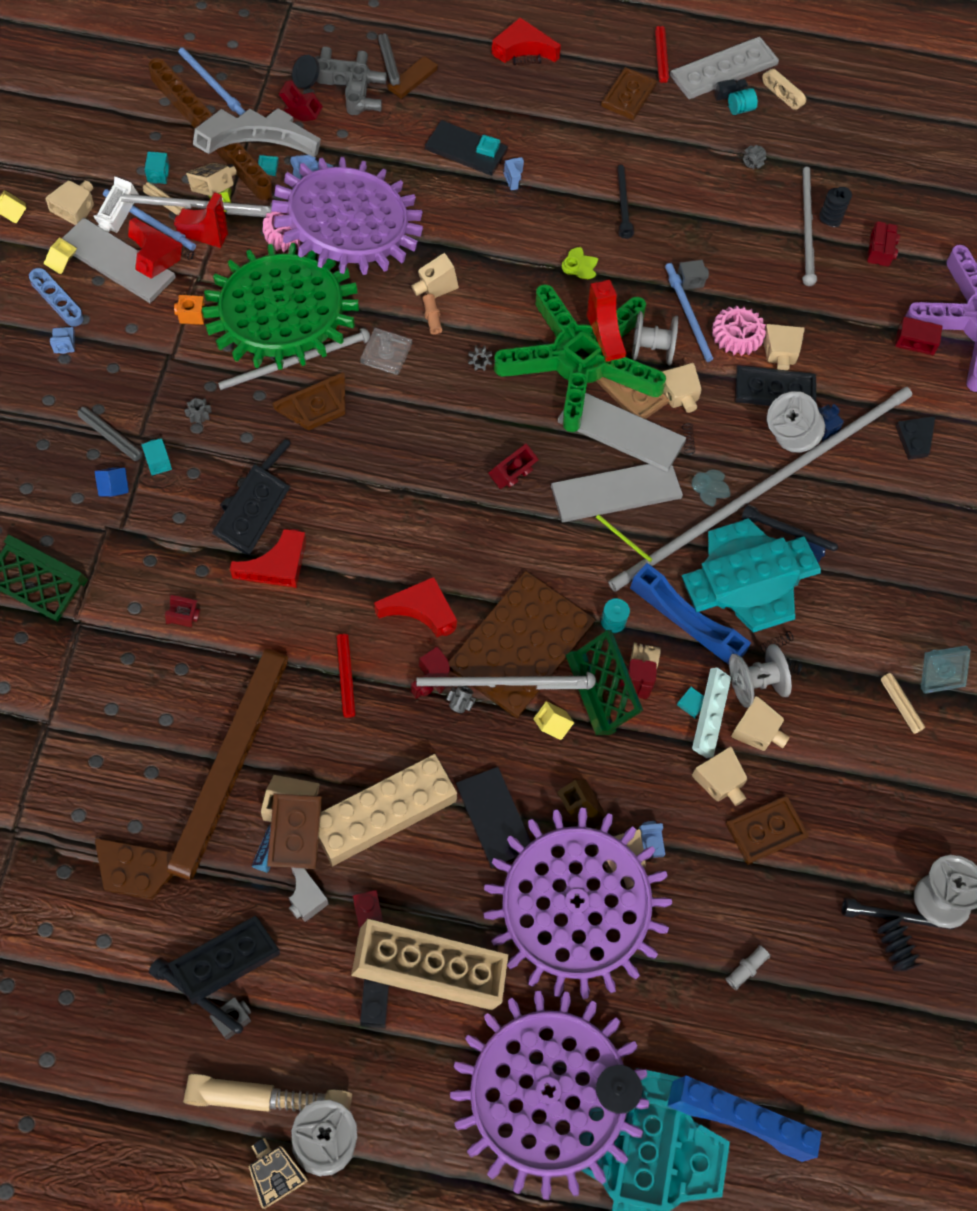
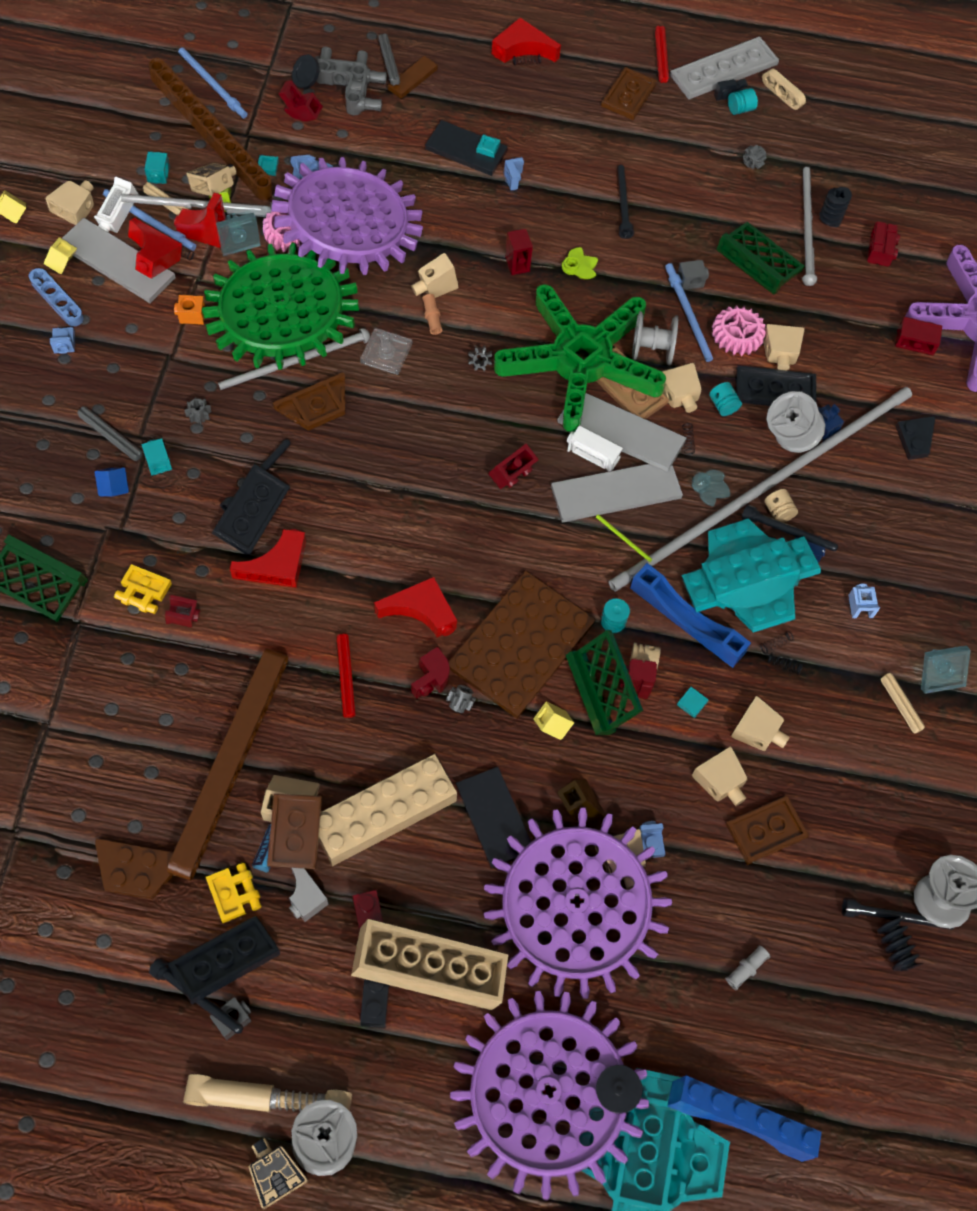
(146, 583): none -> yellow plate
(226, 896): none -> yellow plate
(238, 233): none -> clear light blue tile
(276, 128): light grey arch -> none
(518, 251): none -> dark red brick
(542, 682): light grey bar -> none
(594, 448): none -> white window
(604, 321): red arch -> none
(711, 713): light aqua plate -> none
(727, 400): none -> teal piece
(755, 264): none -> dark green fence
(773, 671): light grey piece -> none
(782, 508): none -> tan piece
(863, 599): none -> light blue window

